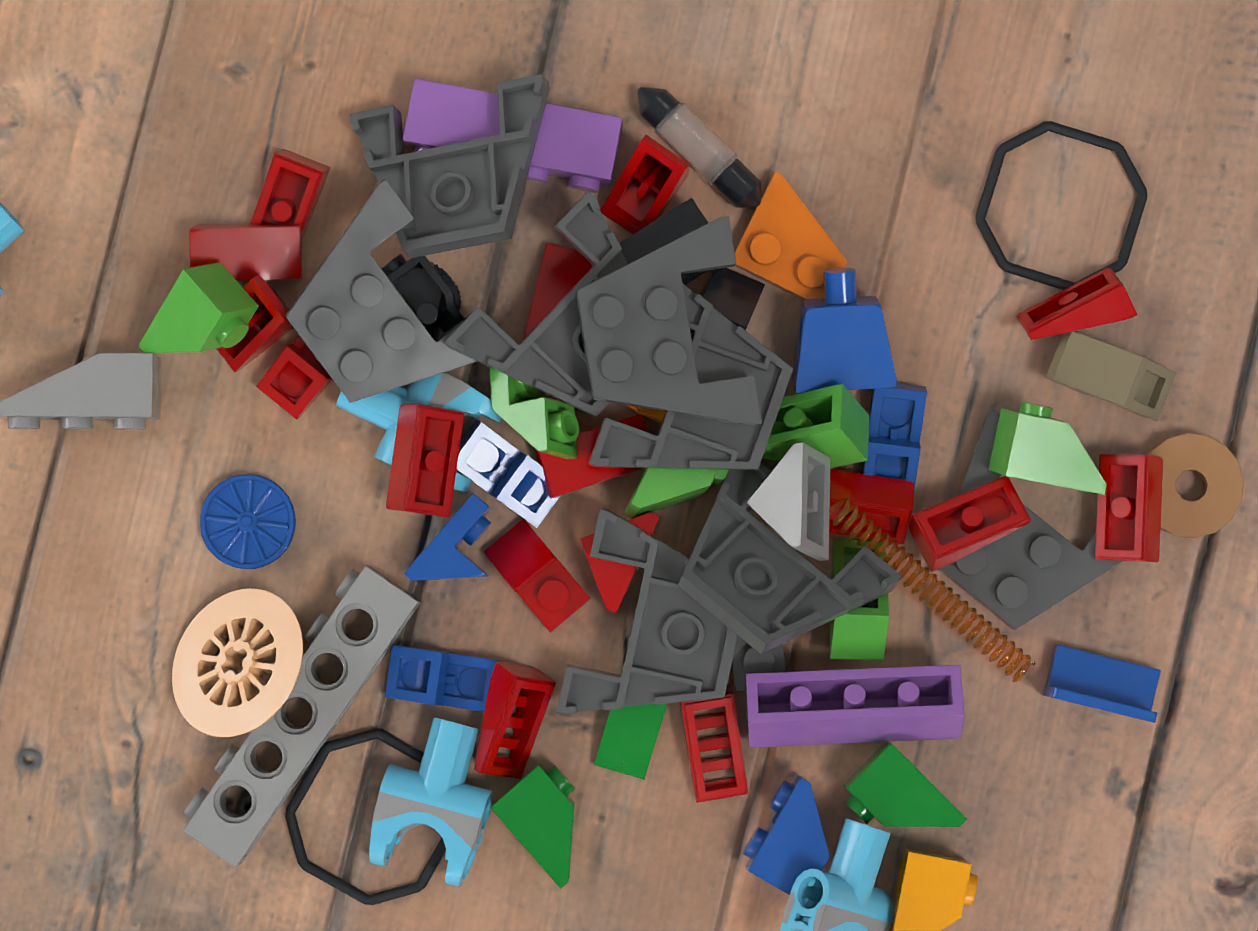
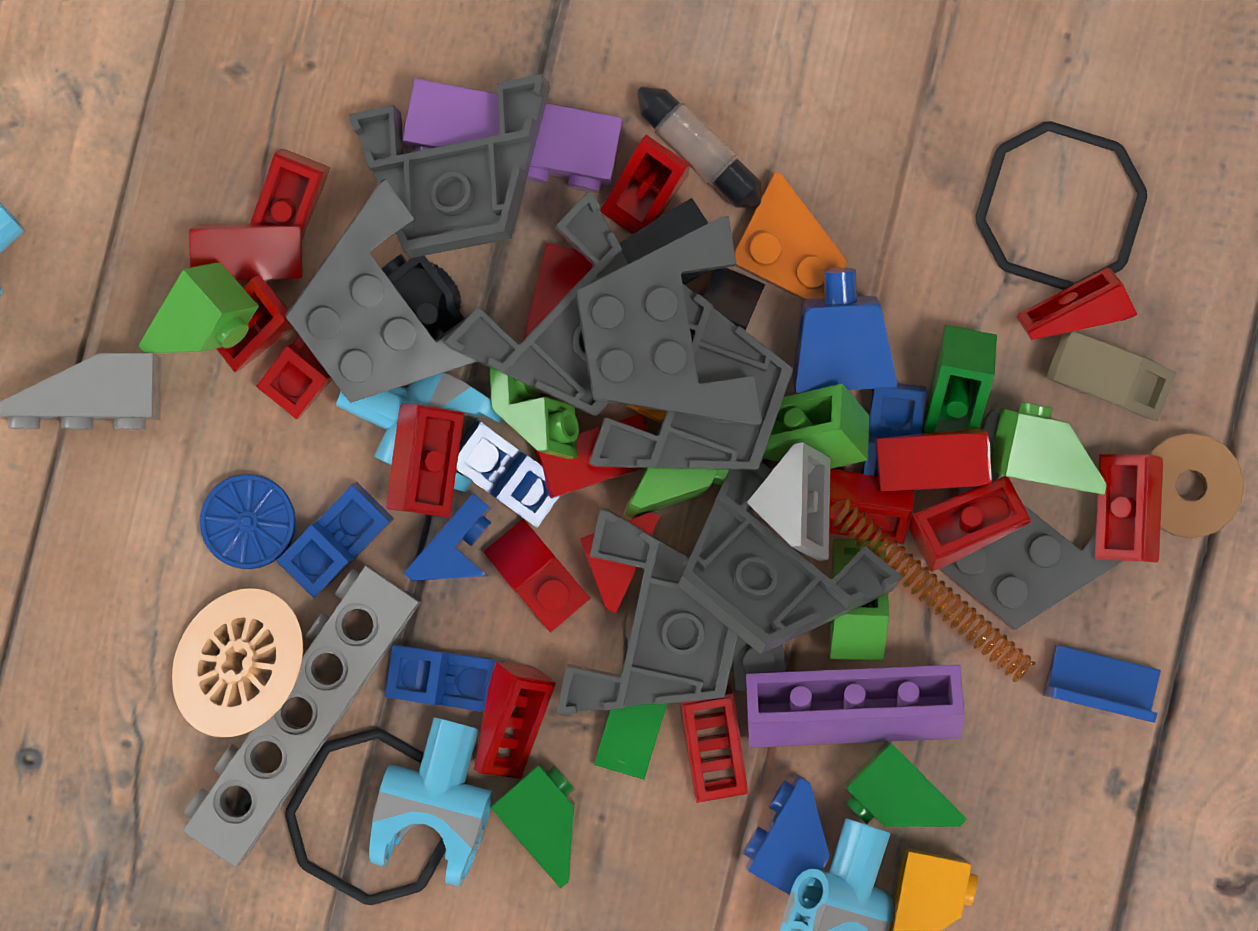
(335, 539): none -> blue slope
(934, 460): none -> red slope
(960, 380): none -> green slope

